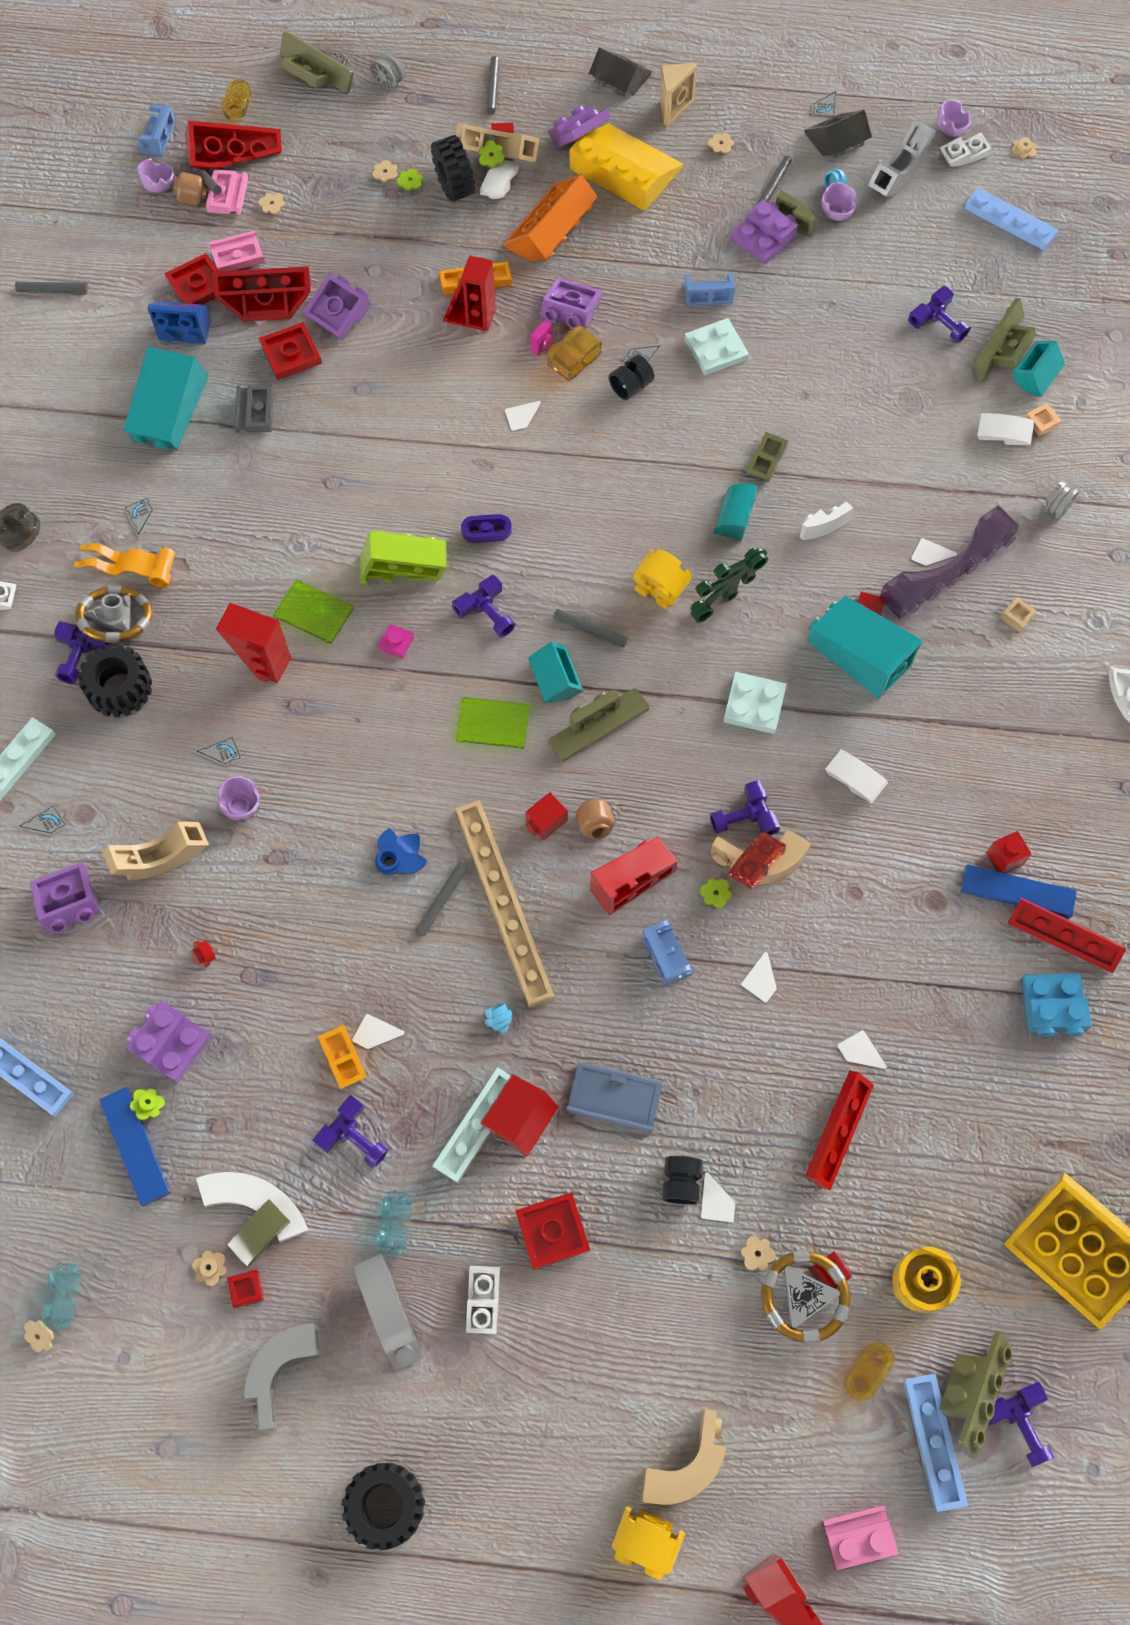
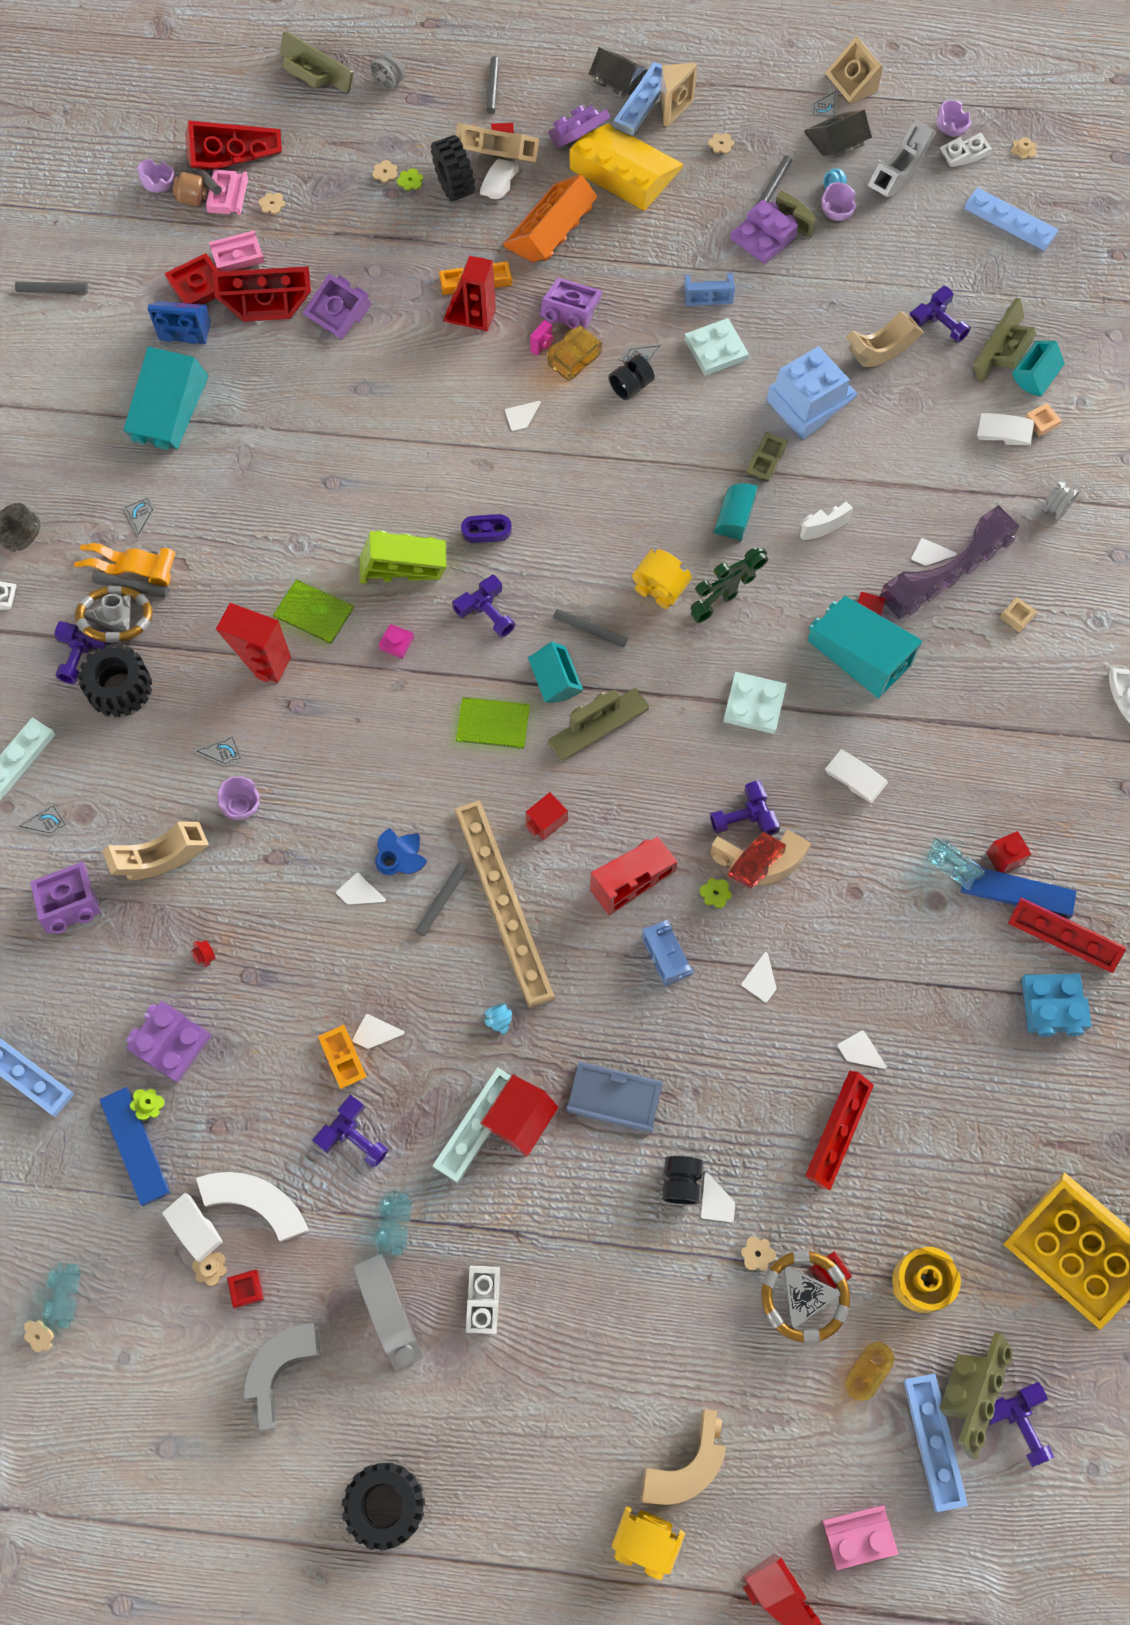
(131, 583): none -> dark grey bar
(158, 131): medium blue hinge -> none
(192, 1228): none -> white slope
(236, 100): clear yellow plate -> none
(254, 408): dark grey plate -> none
(258, 1232): olive slope -> none
(290, 350): red plate -> none
(359, 891): none -> white sticker
(485, 152): lime plant -> none
(552, 1231): red plate -> none
(595, 819): medium nougat head -> none
(640, 101): none -> light blue plate
(810, 392): none -> light blue piece
(856, 72): none -> tan slope
(886, 343): none -> tan arch
(953, 864): none -> clear light blue hinge

